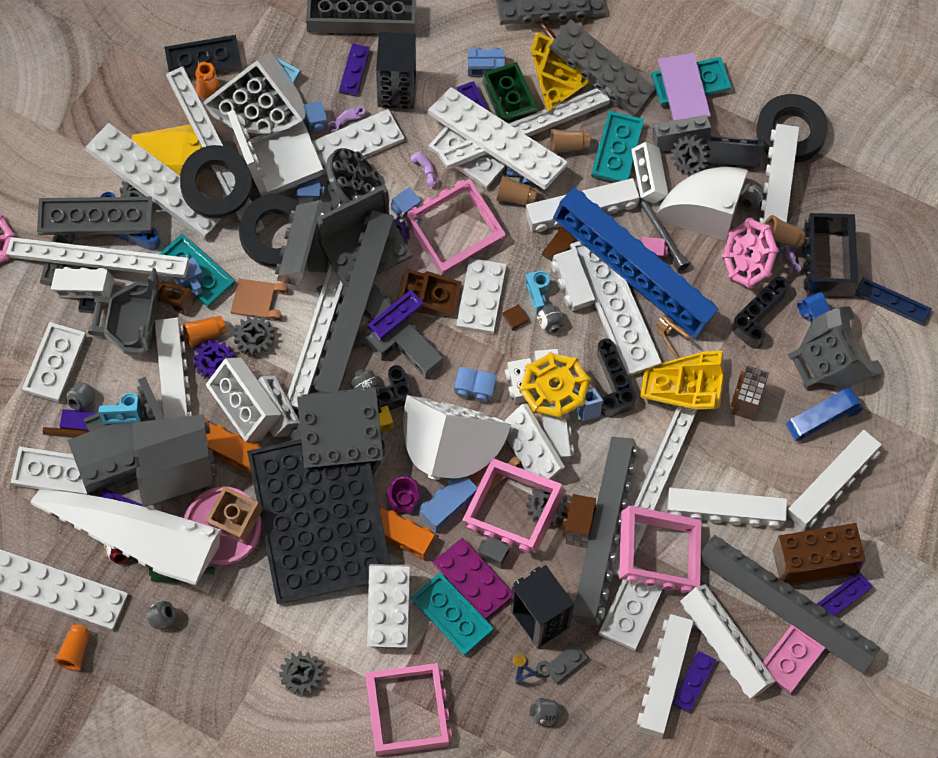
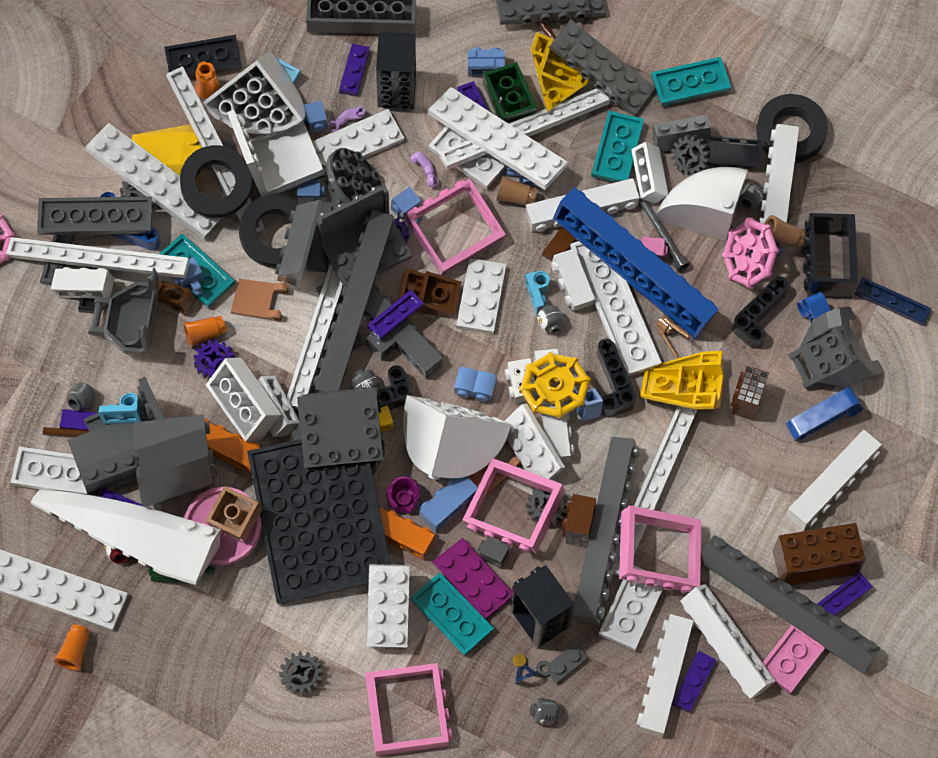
(54, 362): white plate -> none
(161, 615): dark grey head -> none
(172, 368): white brick -> none
(248, 329): dark grey gear -> none
(515, 317): reddish brown tile -> none
(569, 141): medium nougat plant -> none
(683, 86): lavender tile -> none
(727, 507): white brick -> none
(791, 258): lavender arm -> none

